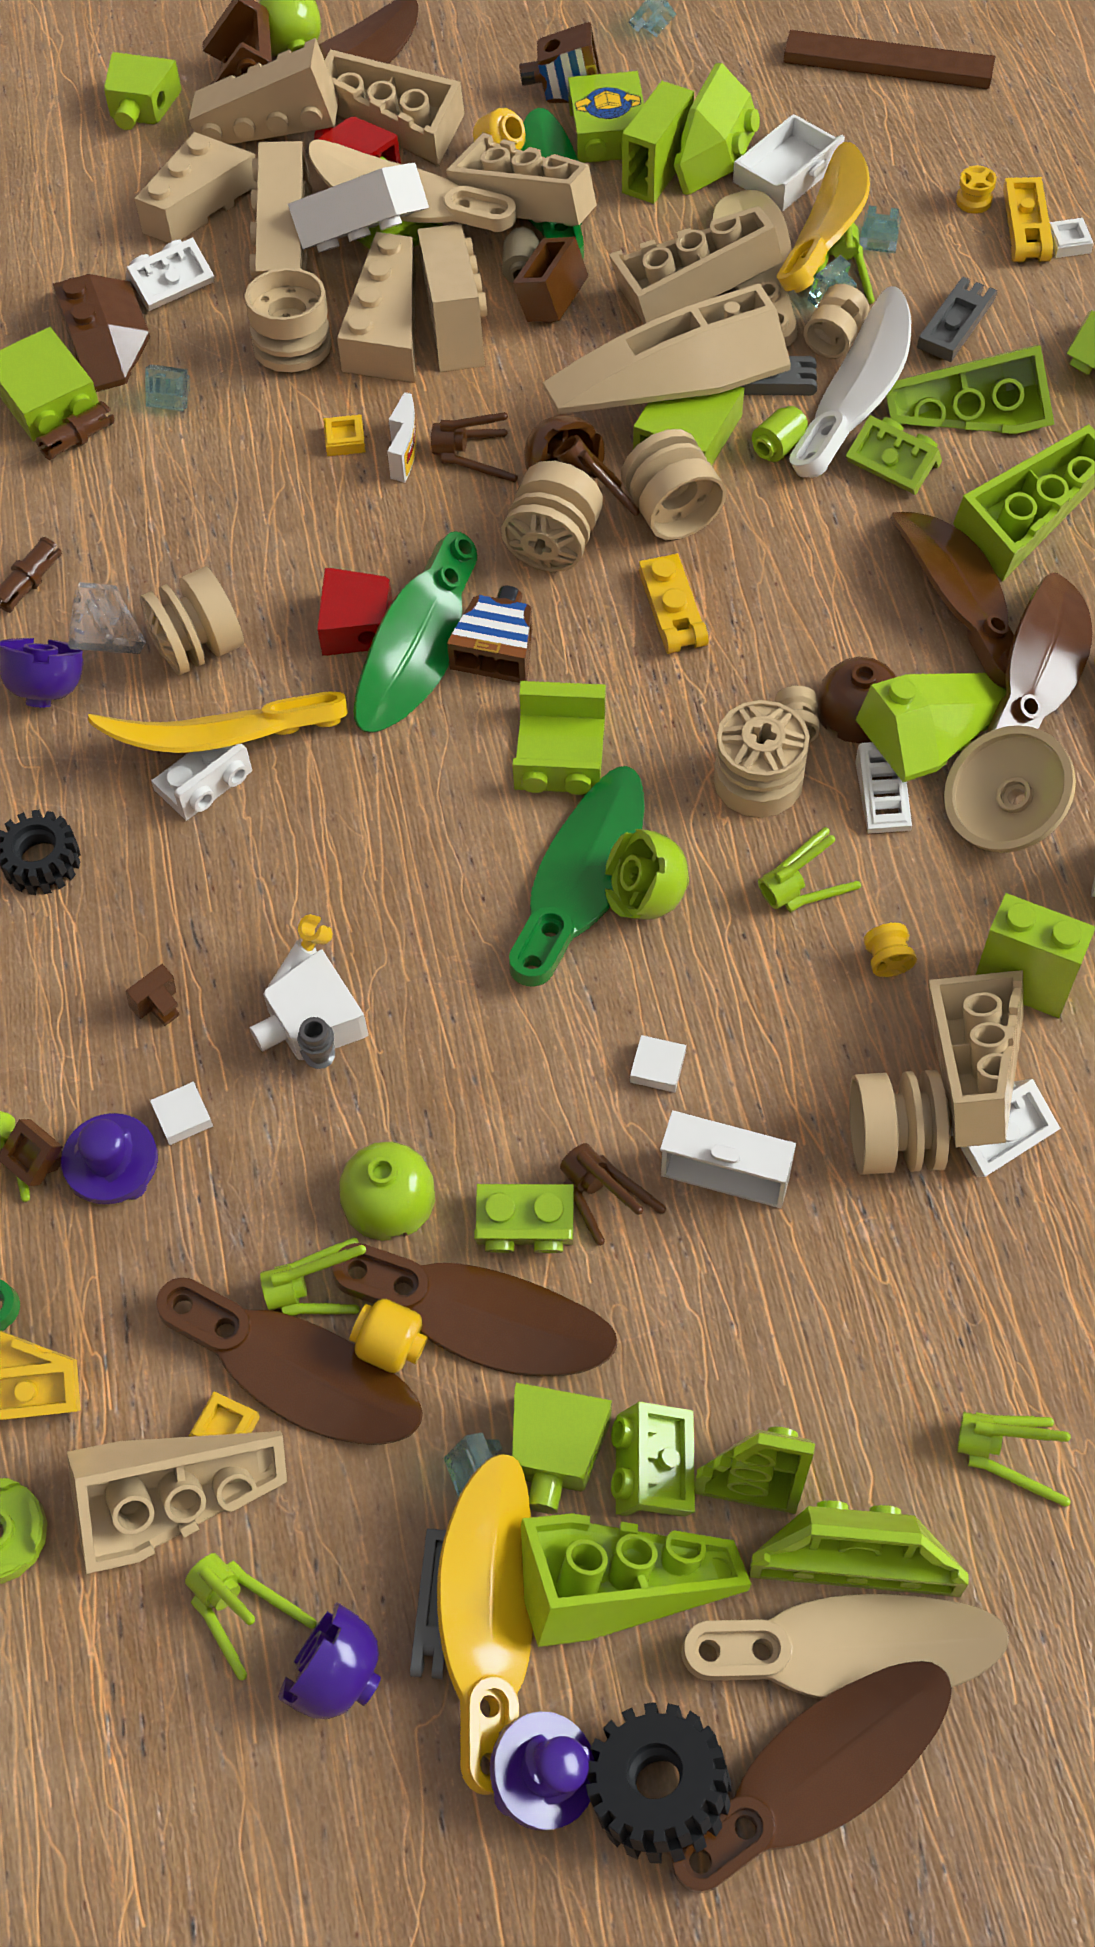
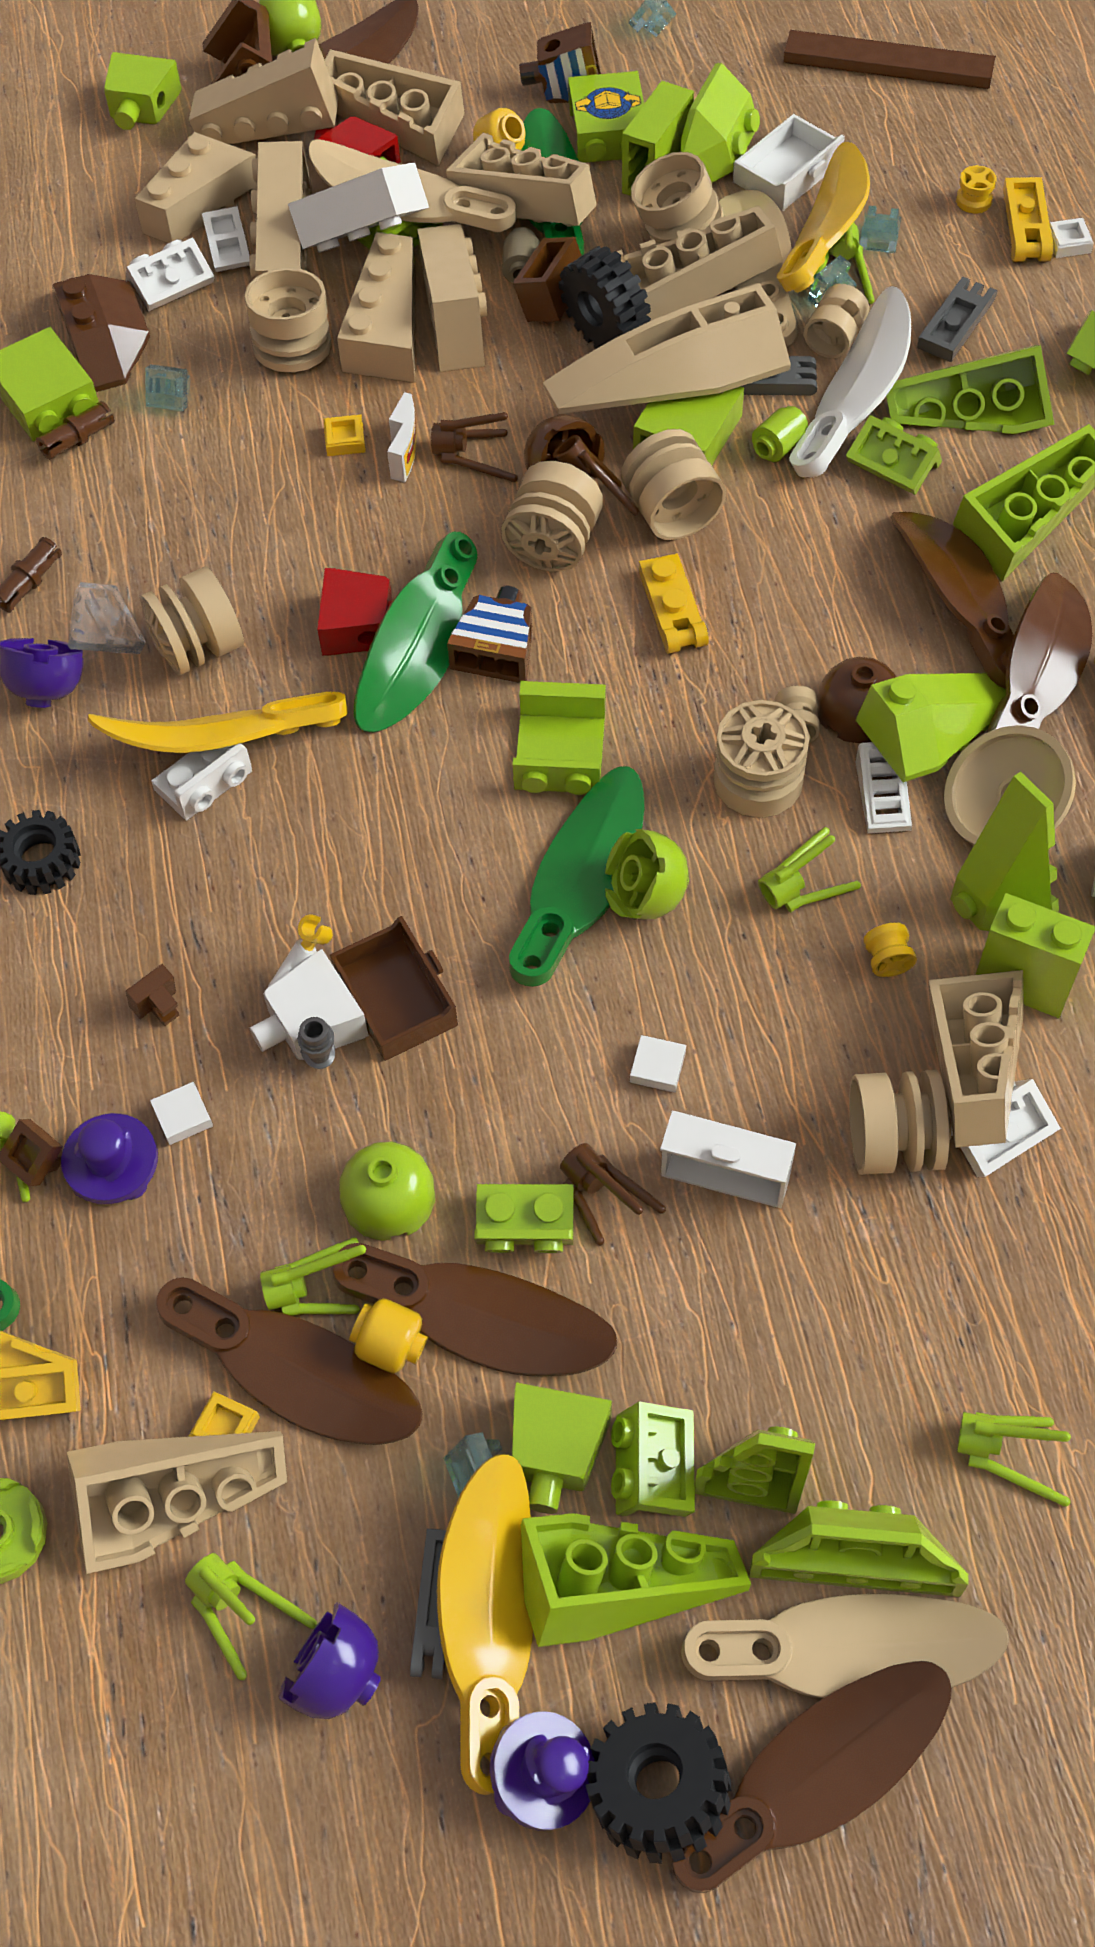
(226, 239): none -> white slope
(396, 989): none -> reddish brown container
(603, 296): none -> black tyre
(675, 196): none -> tan wheel
(1009, 856): none -> lime wedge

